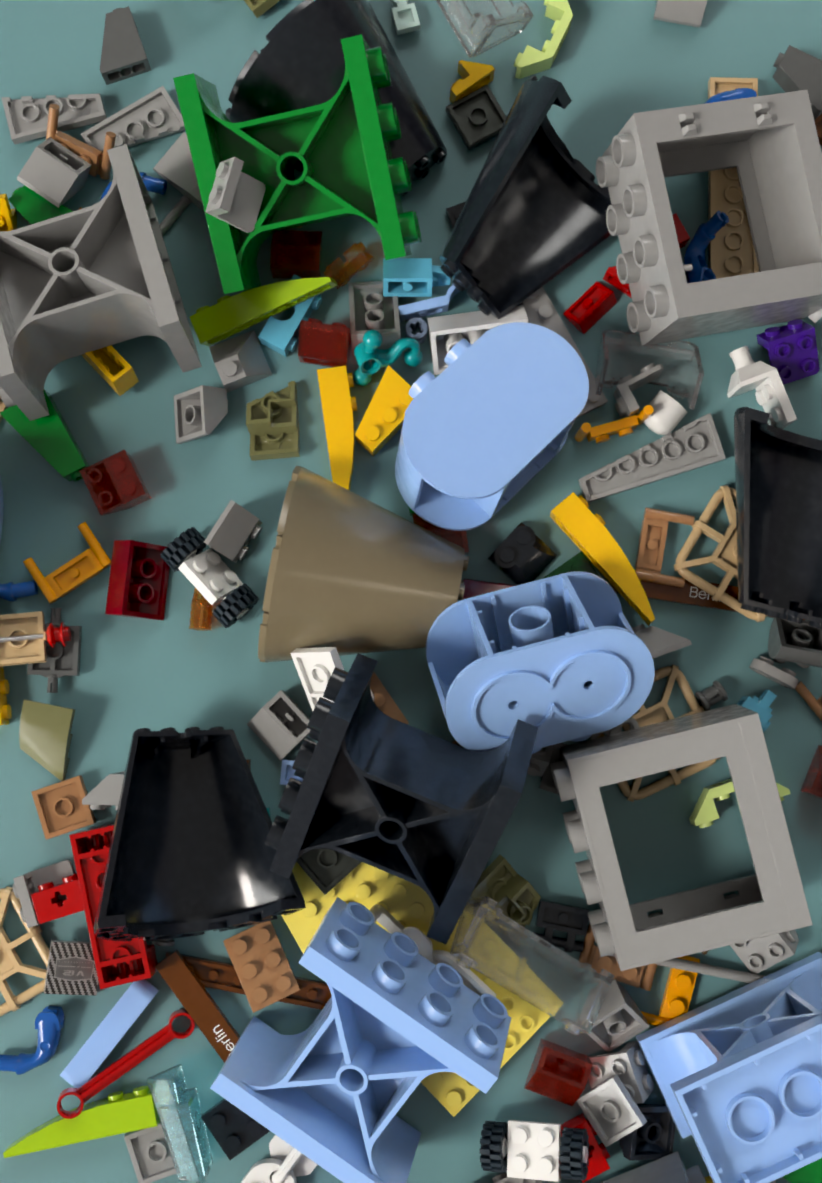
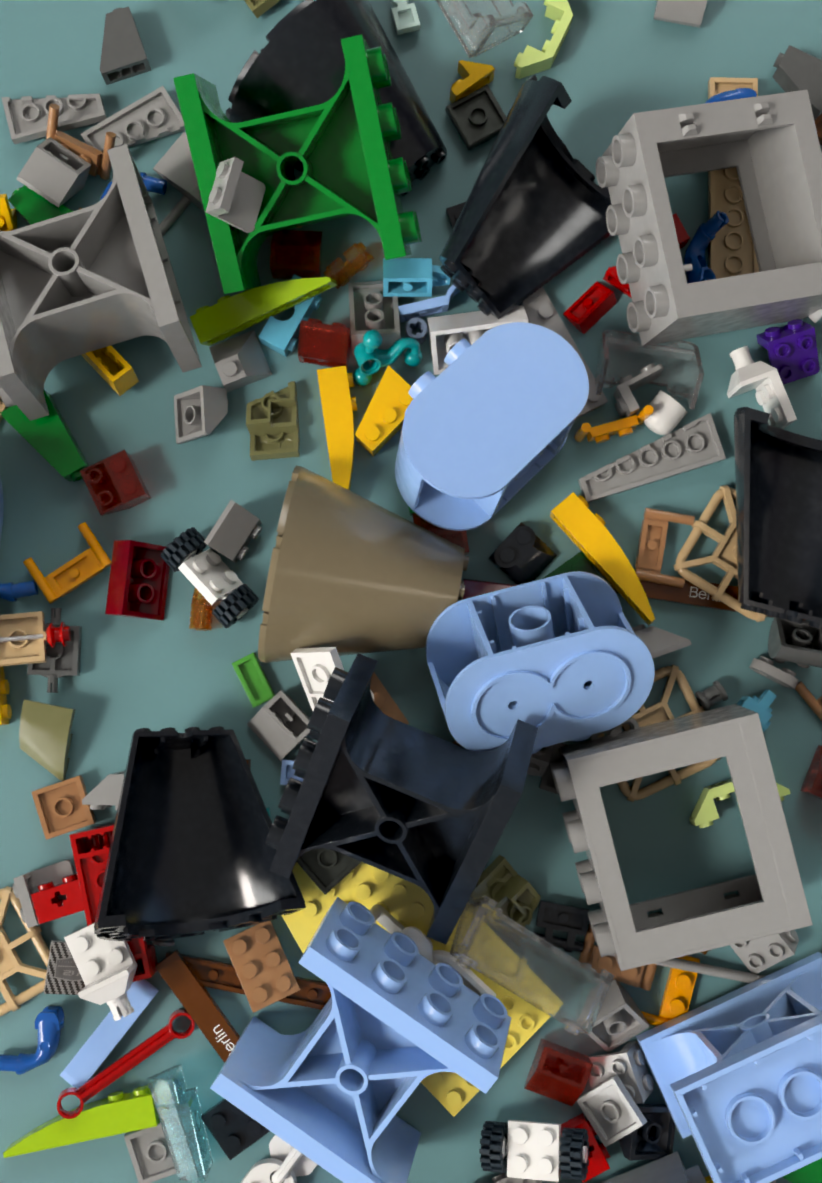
(105, 969): none -> white plate
(253, 679): none -> bright green tile

